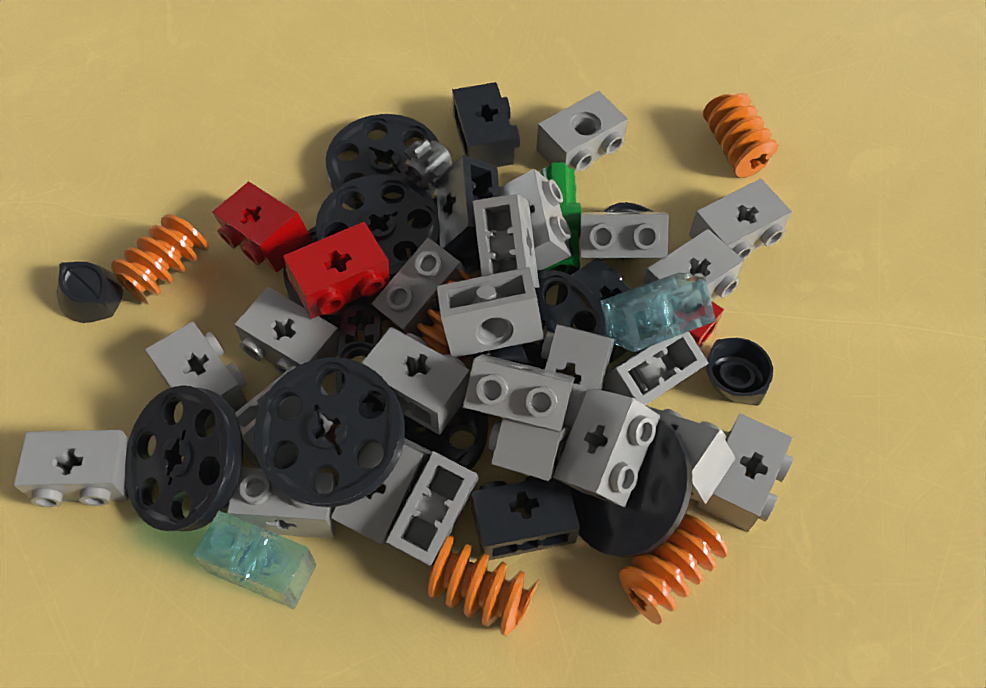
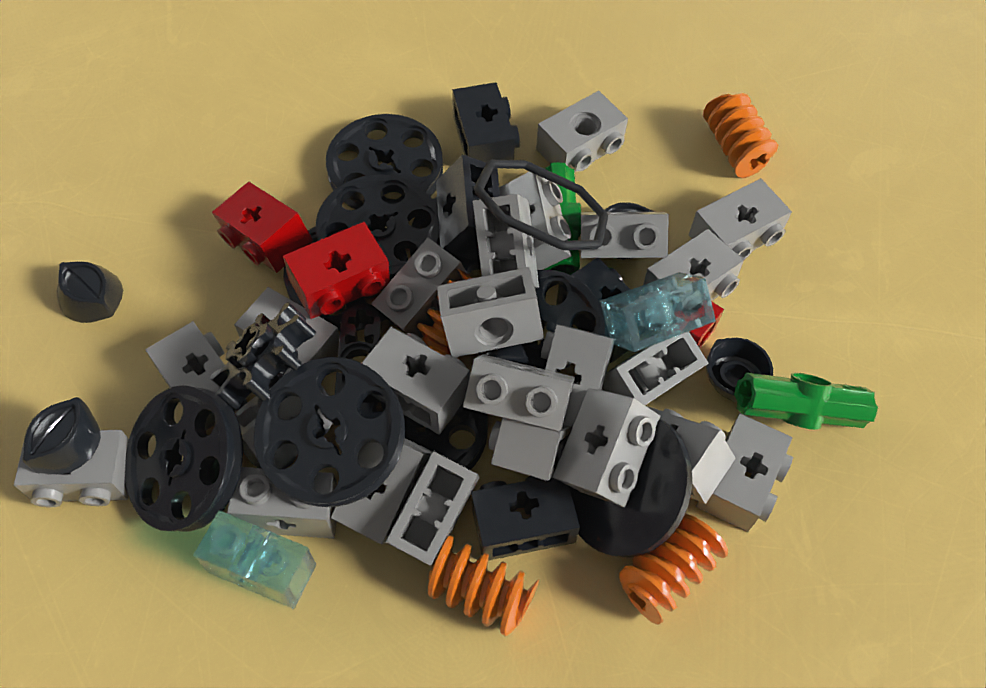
(61, 438): none -> black hat
(157, 255): orange piece -> none
(262, 356): none -> black gear
(426, 163): dark grey gear -> none
(532, 231): none -> black piece
(805, 400): none -> green piece

